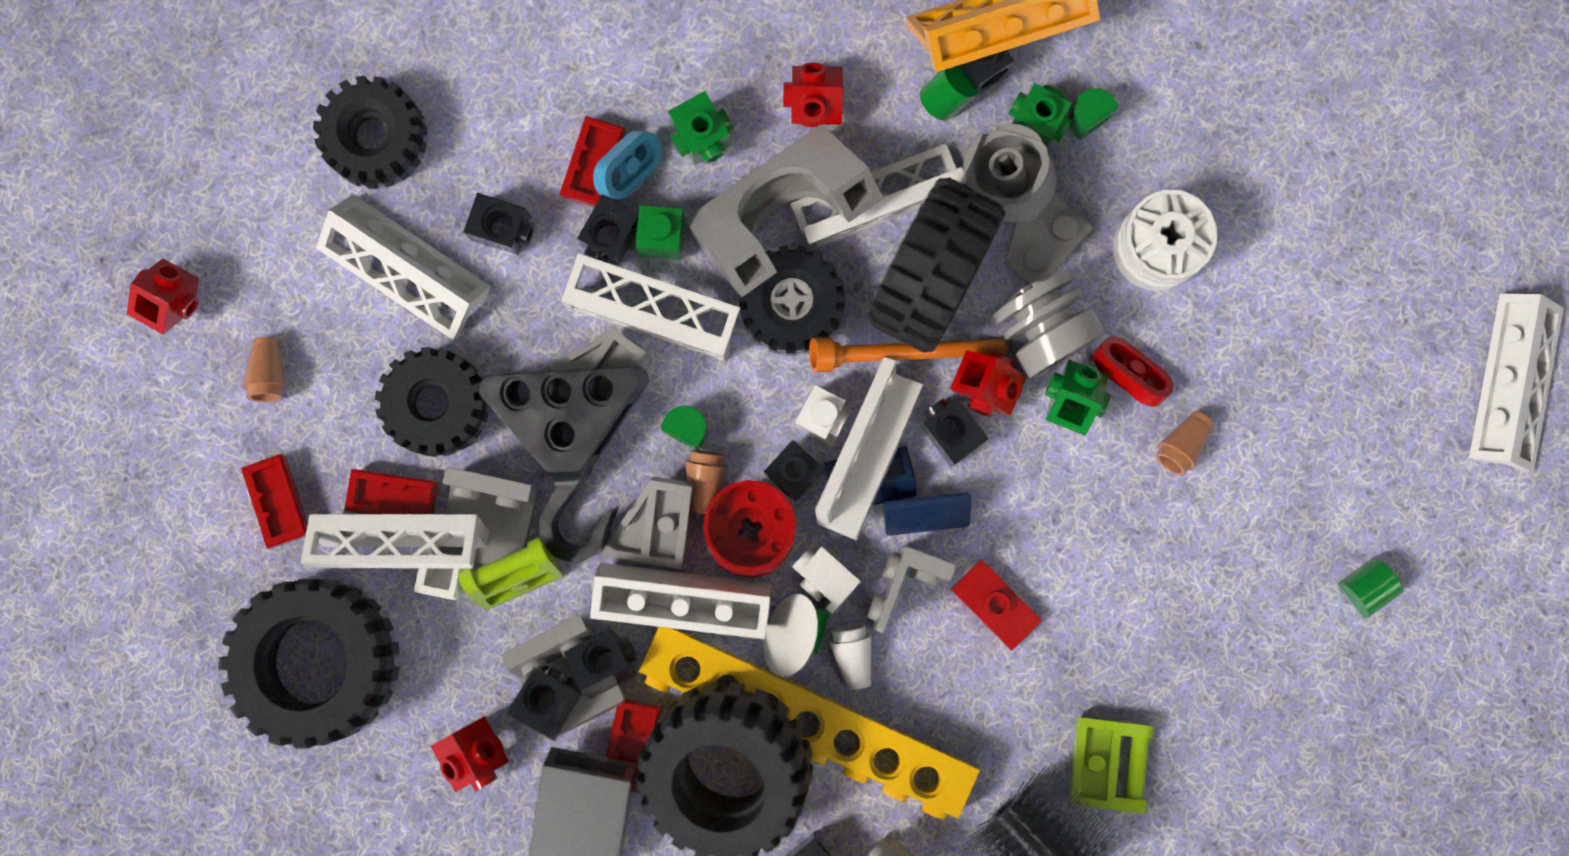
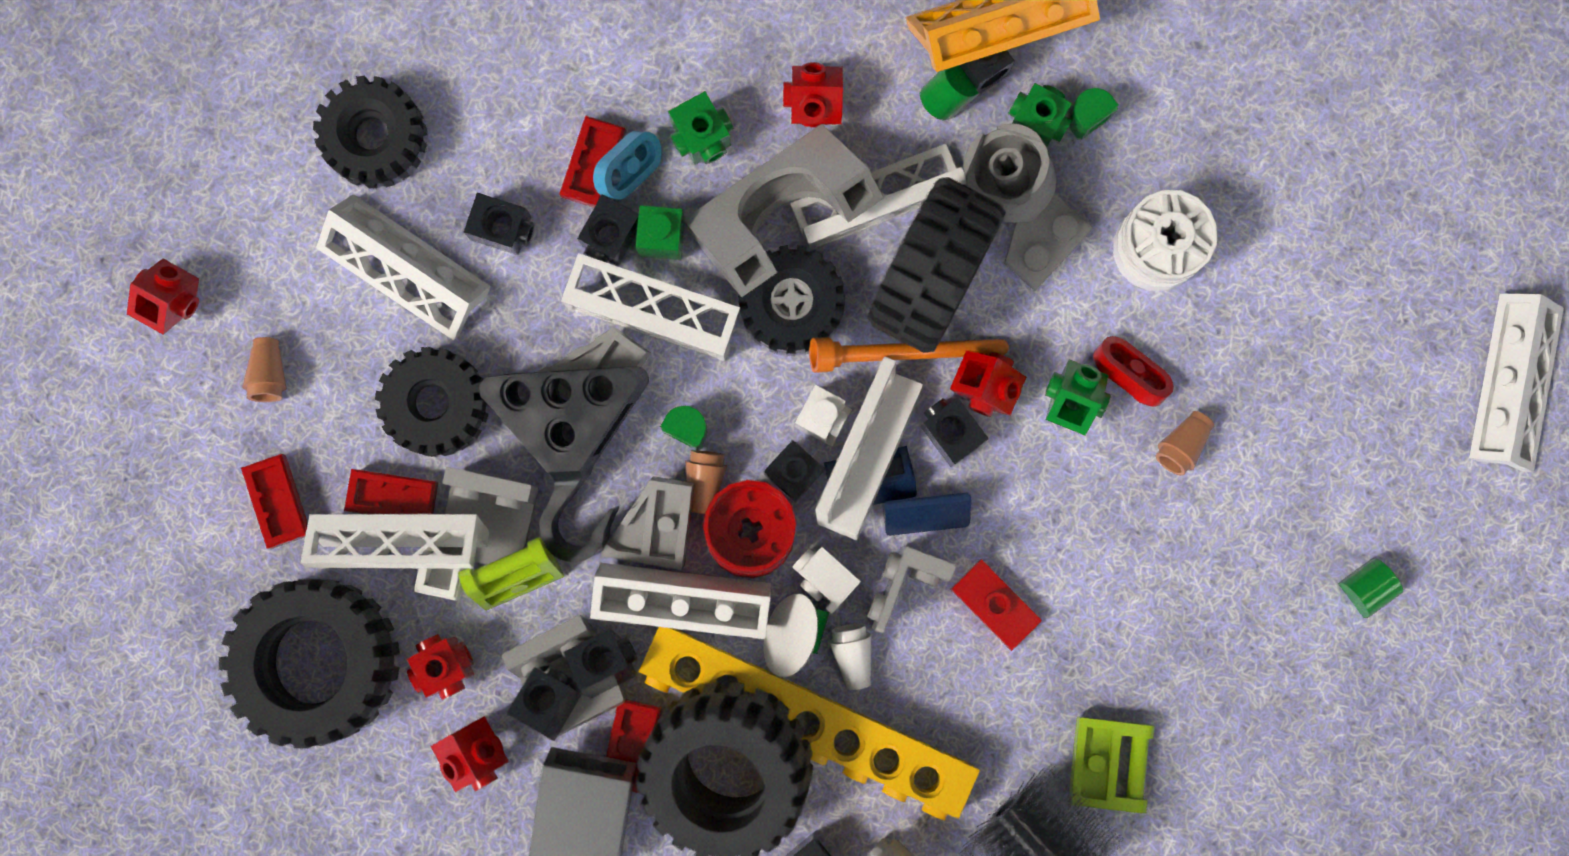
(455, 661): none -> red brick
(1048, 323): light grey wheel -> none

